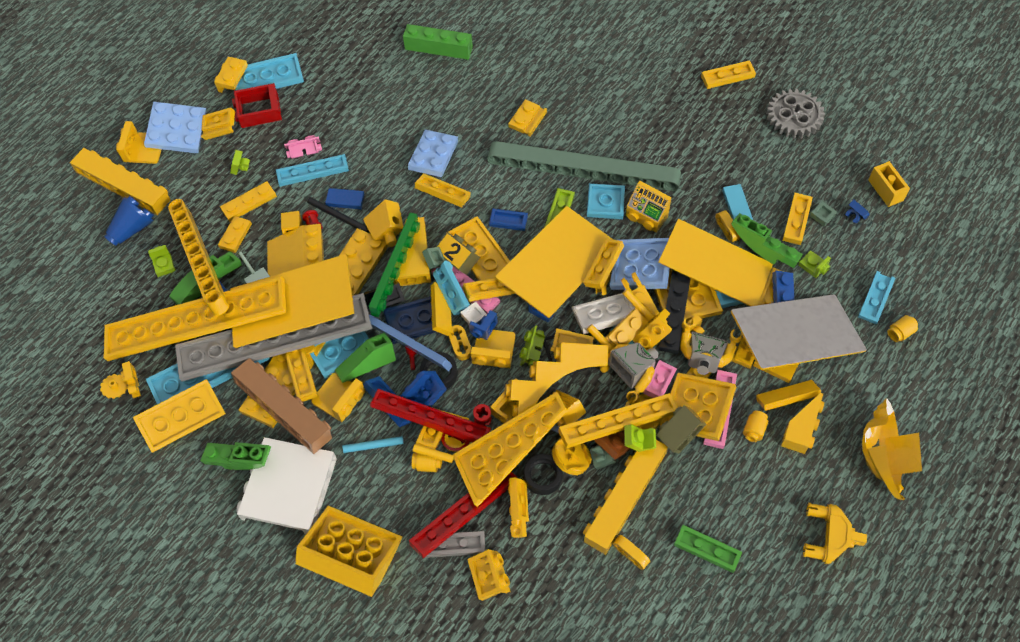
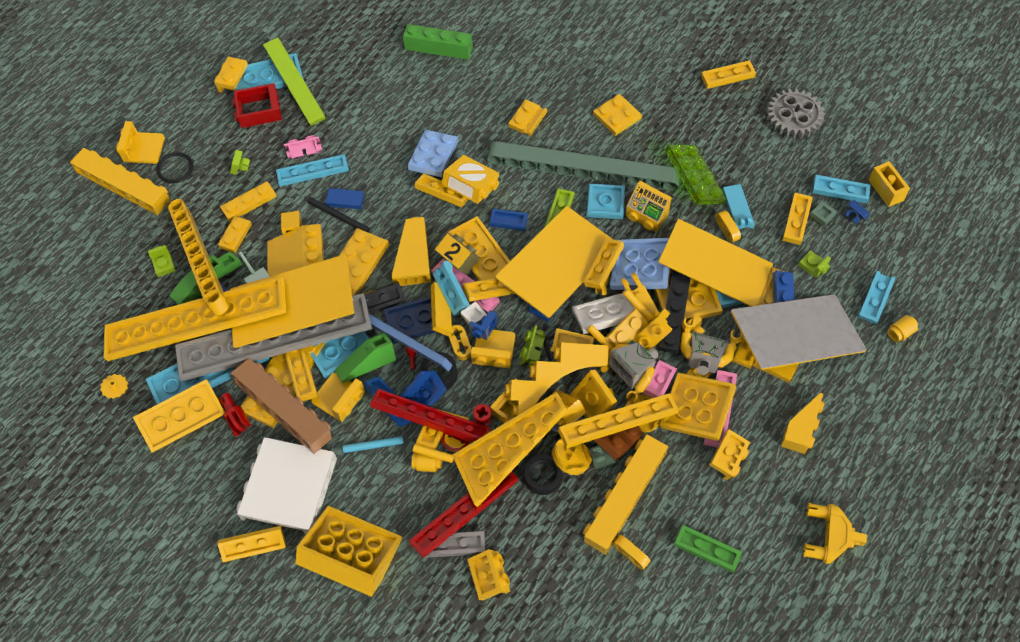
(127, 221): blue cone -> none
(129, 375): yellow plate -> none
(175, 127): light blue plate -> none
(180, 179): none -> black tyre
(218, 123): yellow plate -> none
(234, 415): none -> red arm
(236, 457): bright green slope -> none
(251, 543): none -> yellow plate
(294, 81): none -> lime tile
(313, 217): red bush -> none
(385, 222): yellow torso -> none
(392, 269): green plate -> none
(433, 257): sand green plate -> none
(470, 179): none -> yellow brick
(519, 507): yellow hinge -> none
(594, 395): none -> yellow tile
(617, 114): none -> yellow plate
(639, 439): lime bracket -> none
(680, 429): olive brick -> none
(695, 174): none -> clear neon green plate
(729, 454): none -> yellow bracket
(755, 426): yellow brick -> none
(759, 240): bright green slope -> none
(788, 395): yellow tile -> none
(841, 188): none -> medium azure plate
(894, 454): yellow animal -> none

